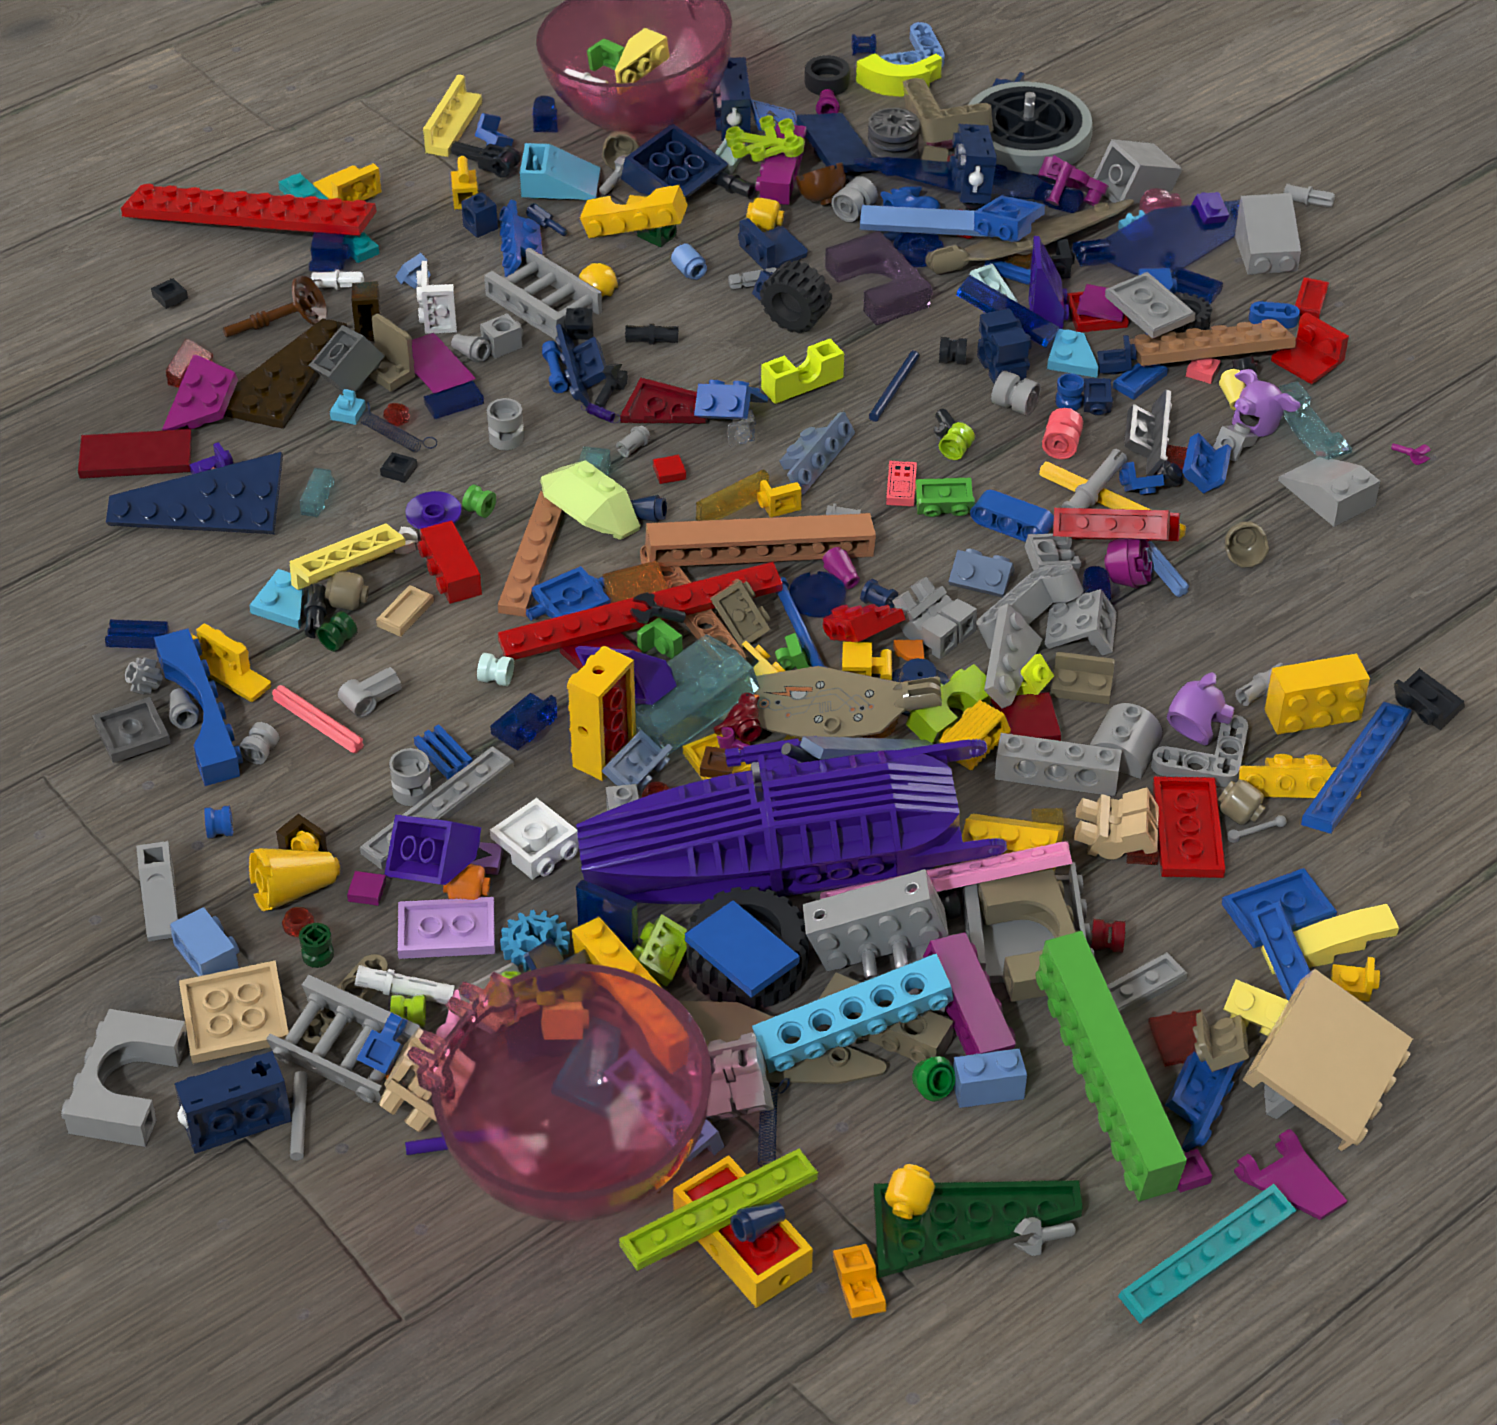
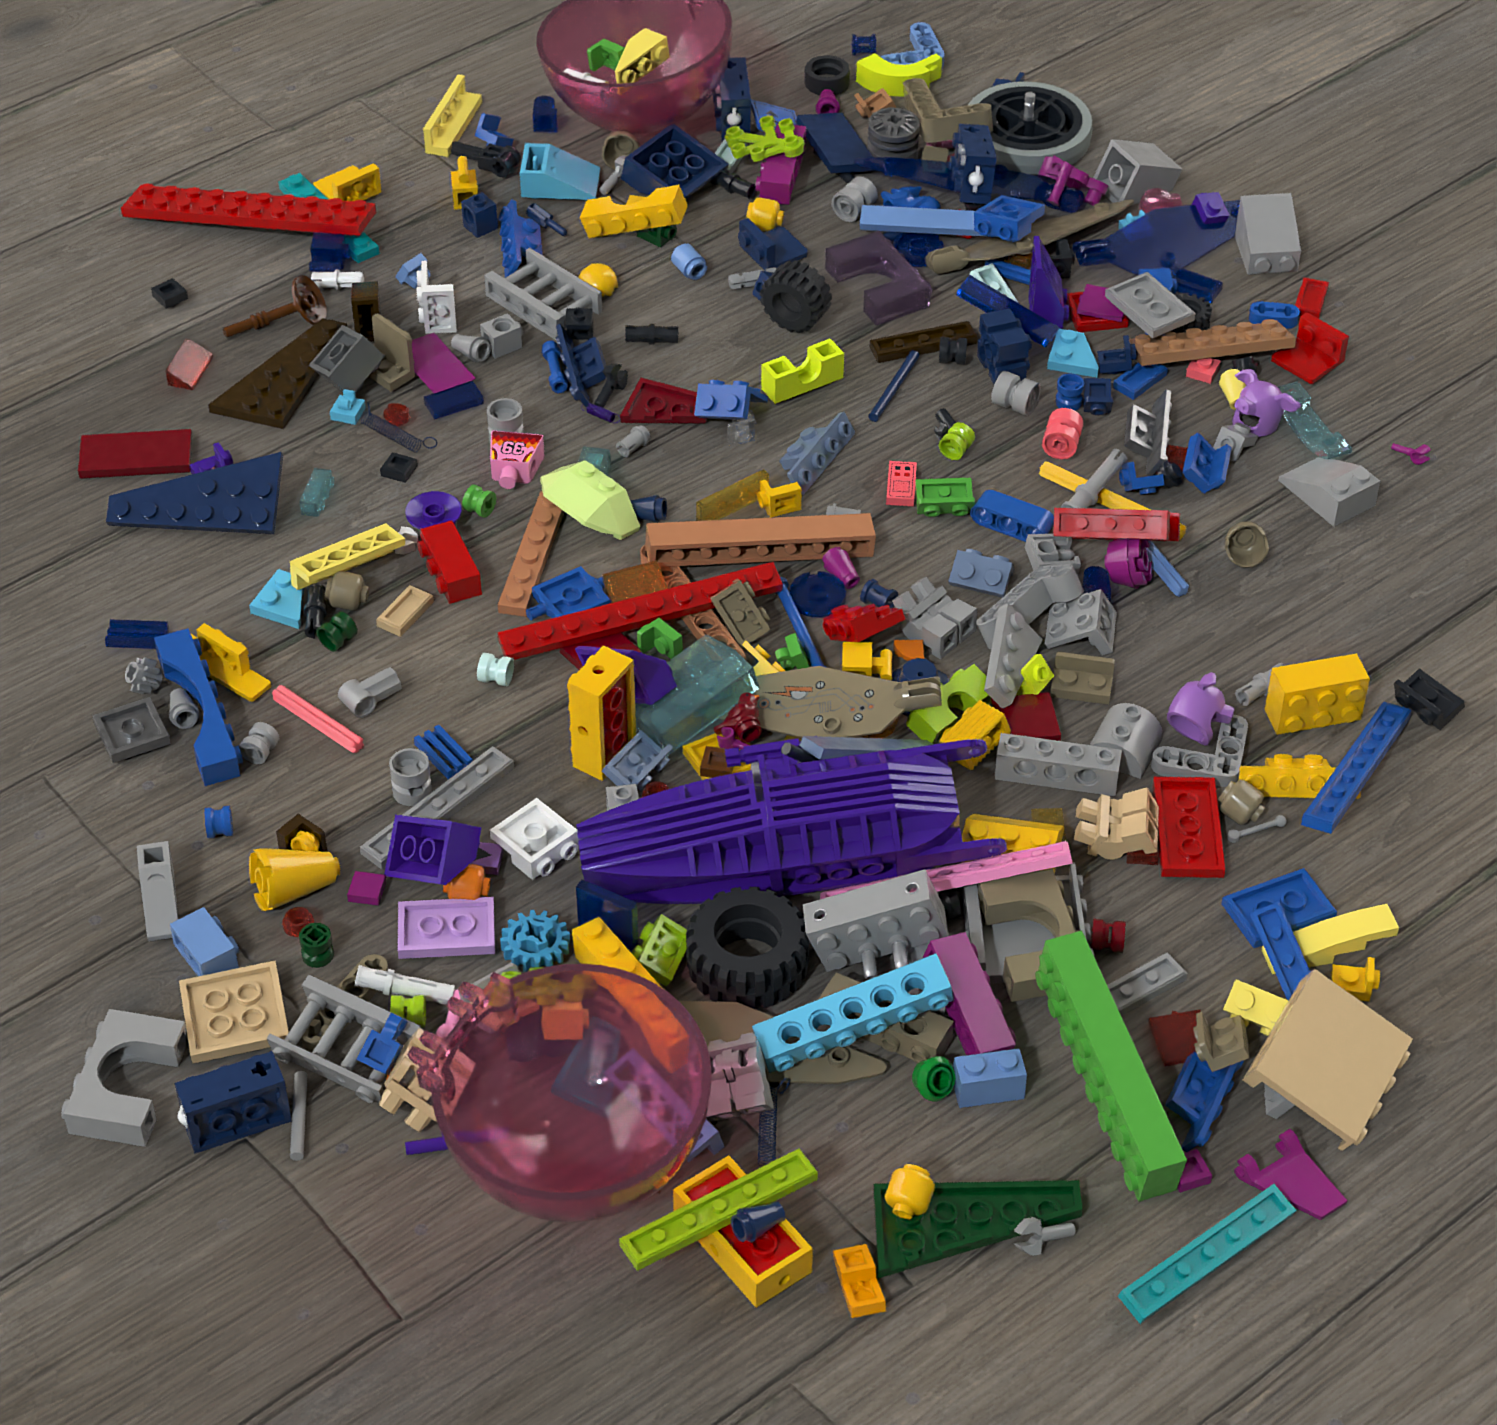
(201, 395): magenta wing -> none
(515, 457): none -> bright pink torso
(525, 720): clear blue bracket -> none
(547, 955): panel -> none
(655, 610): black bar -> none
(669, 469): red tile -> none
(742, 948): blue tile -> none
(822, 183): reddish brown cylinder -> none
(877, 101): none -> medium nougat bracket
(921, 341): none -> dark brown tile
(1310, 196): light grey axle -> none

